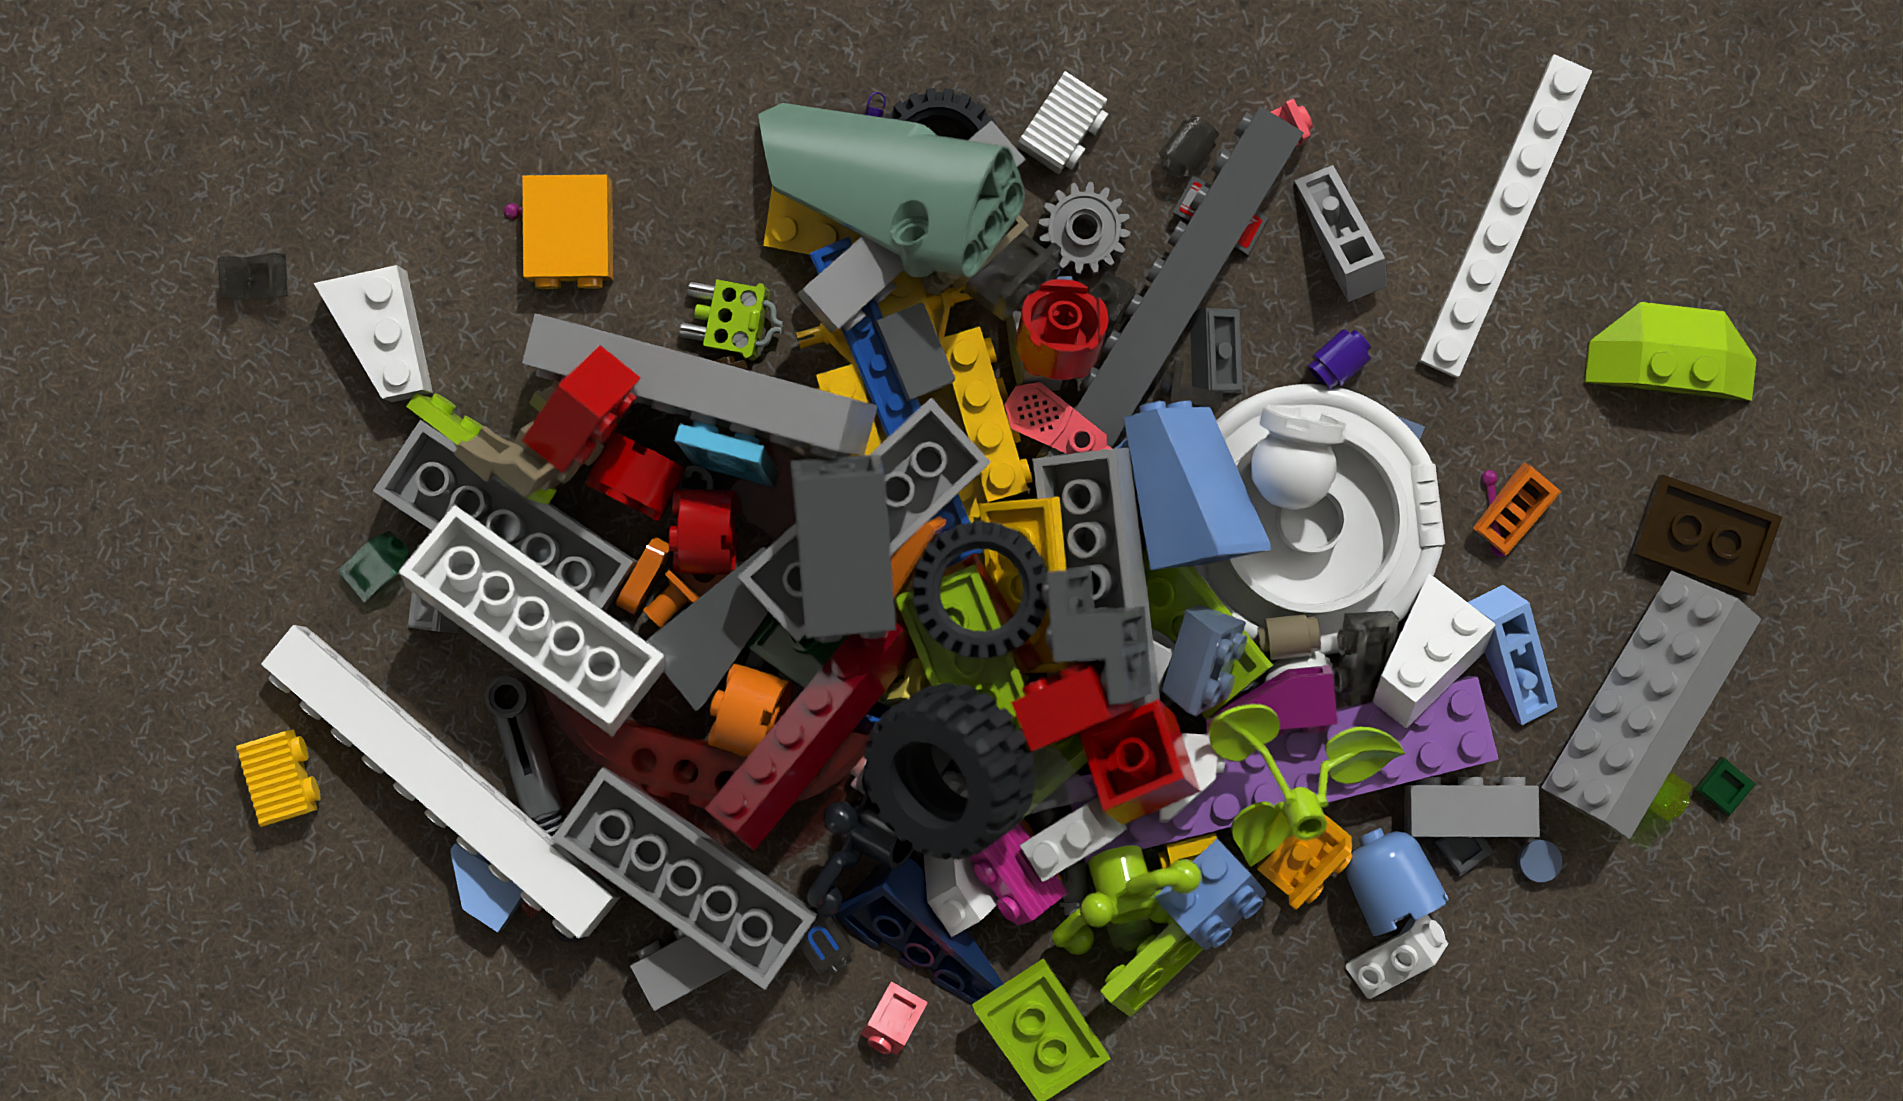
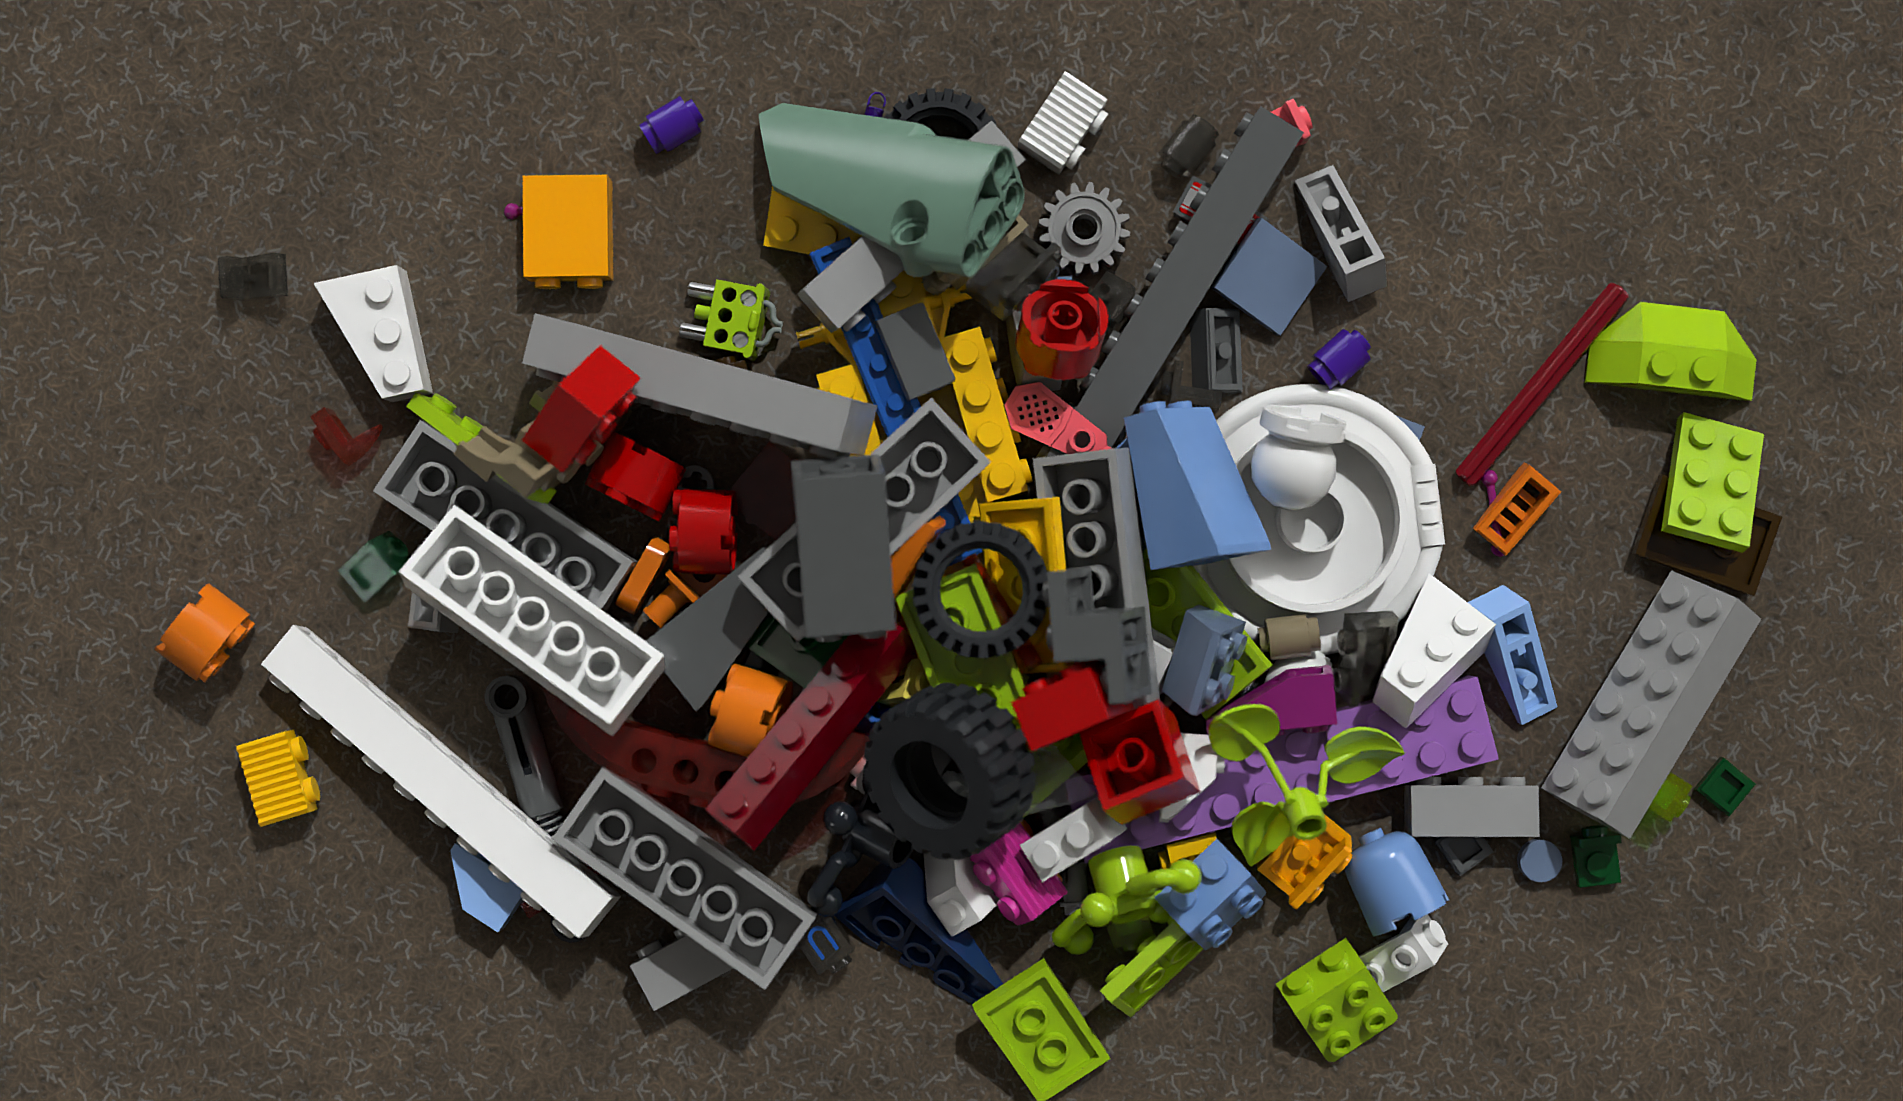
(203, 632): none -> orange brick
(334, 435): none -> clear red plate
(672, 124): none -> dark purple brick
(734, 457): medium azure plate -> none
(893, 1019): coral bracket -> none
(1268, 276): none -> sand blue tile
(1337, 1001): none -> lime bracket
(1505, 216): white plate -> none
(1542, 384): none -> dark red axle
(1596, 856): none -> dark green bracket
(1713, 482): none -> lime plate

